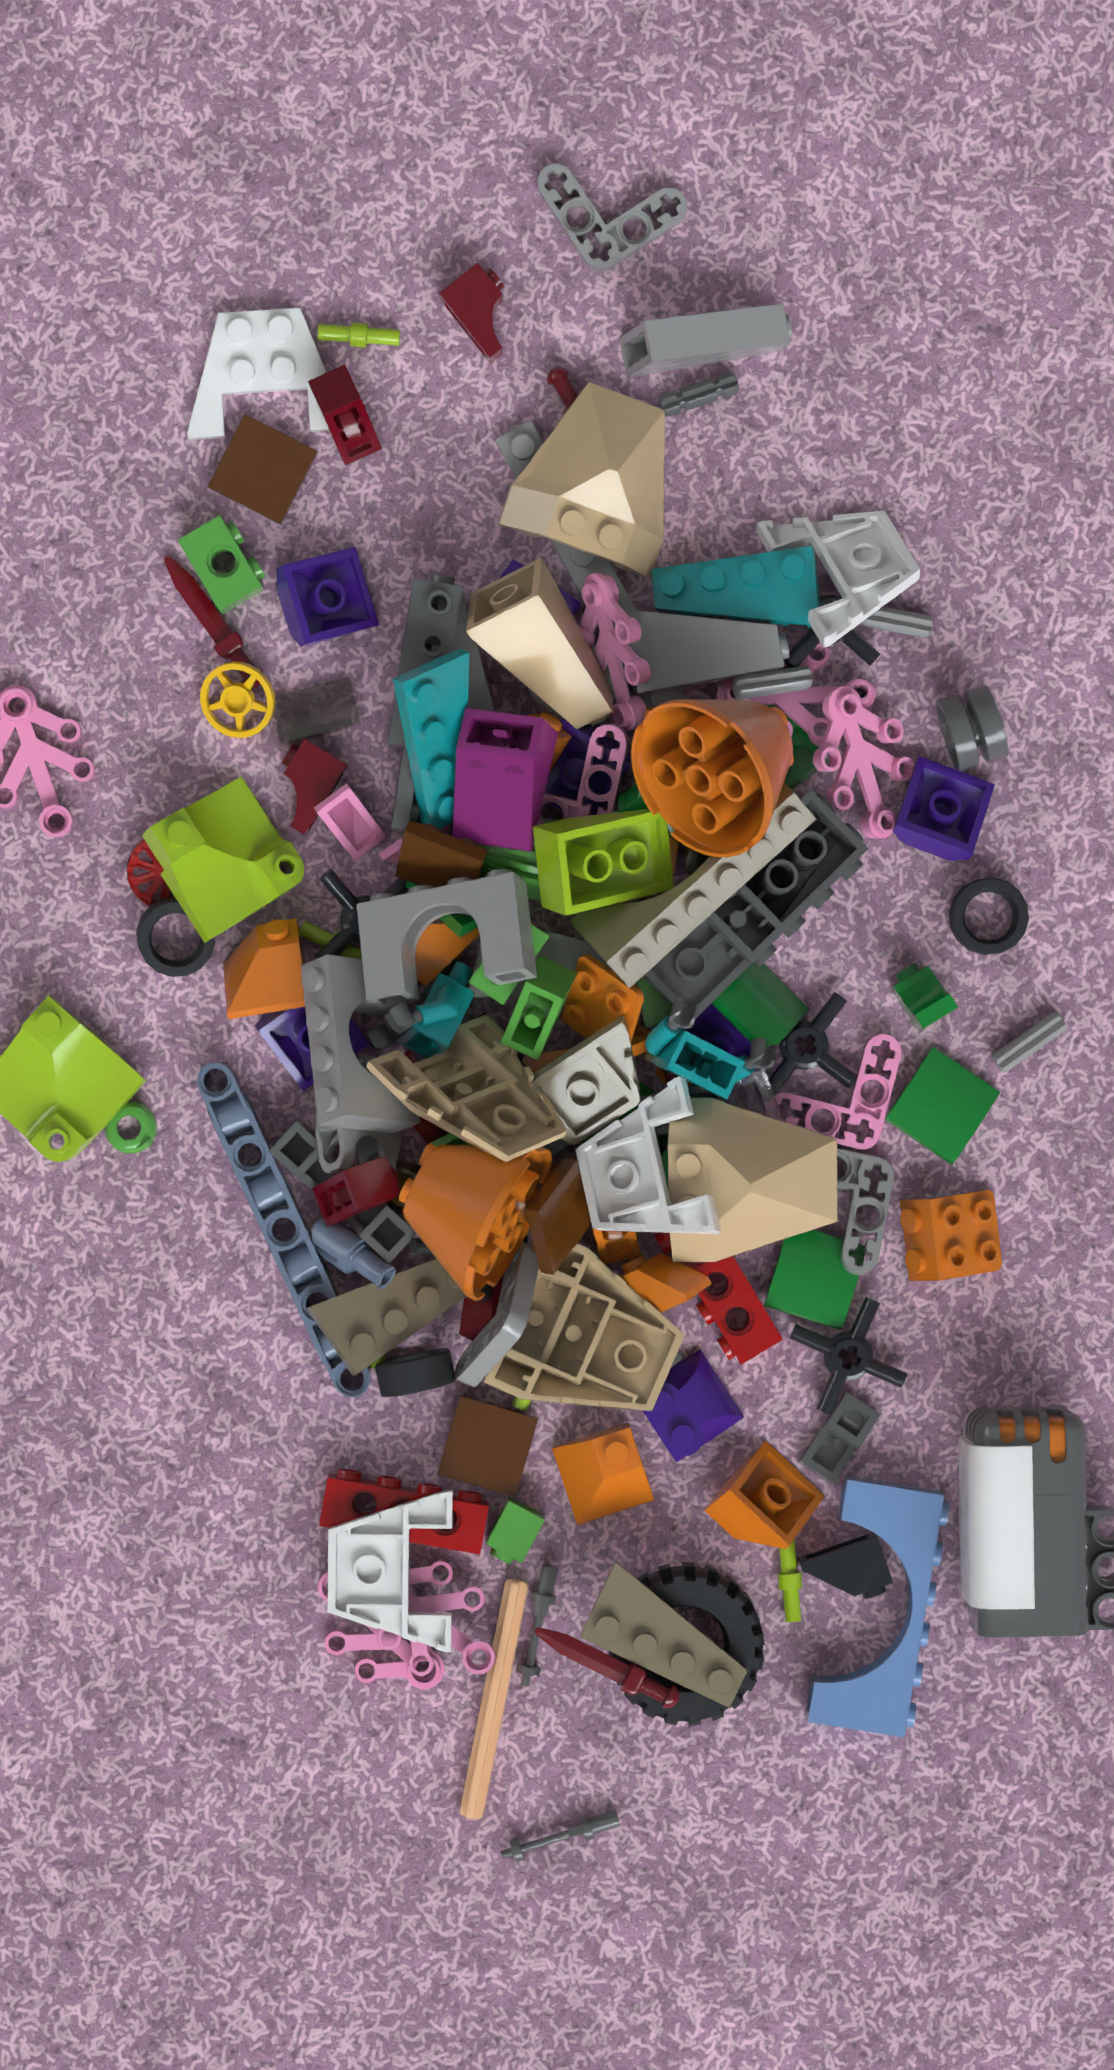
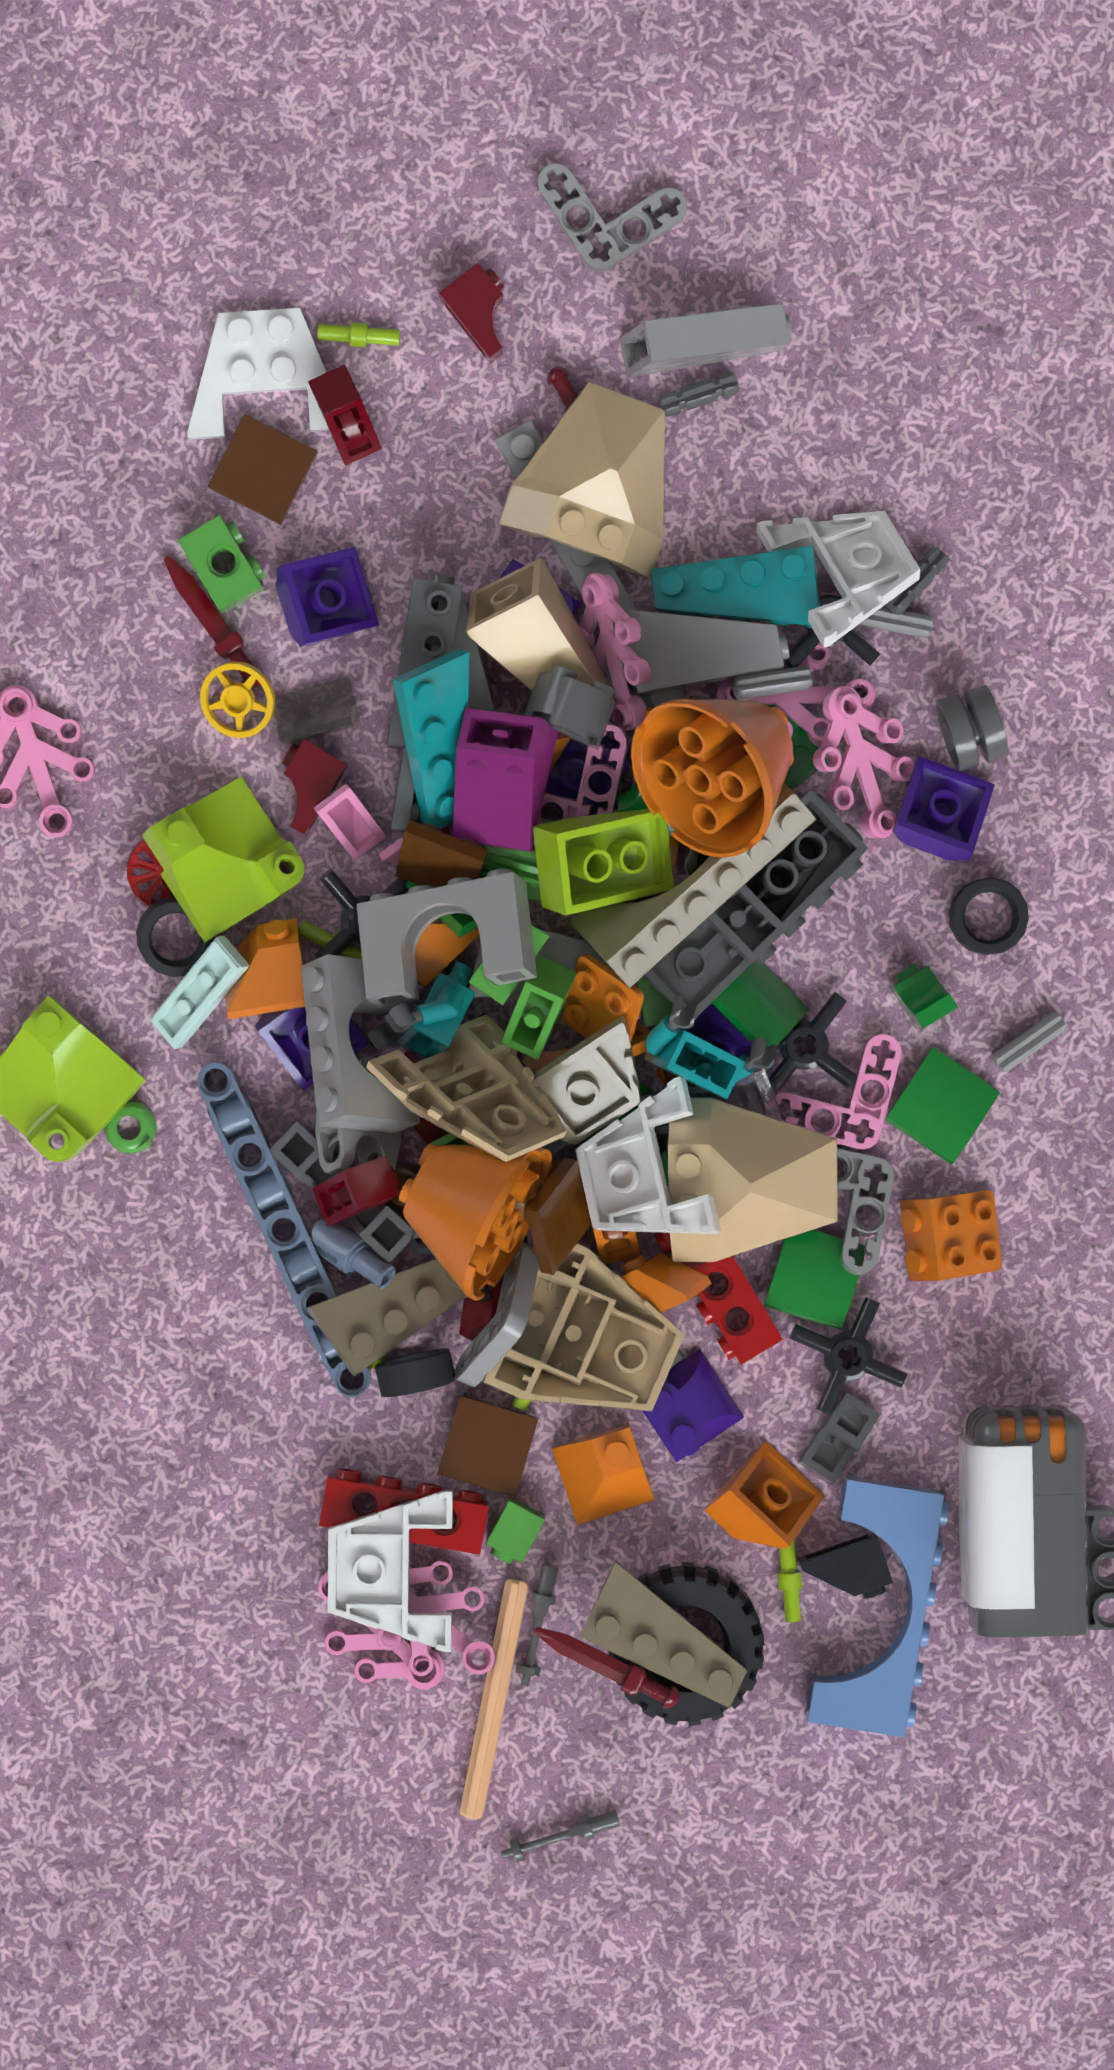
(199, 992): none -> light aqua tile
(572, 705): none -> dark grey cylinder
(931, 565): none -> dark grey axle

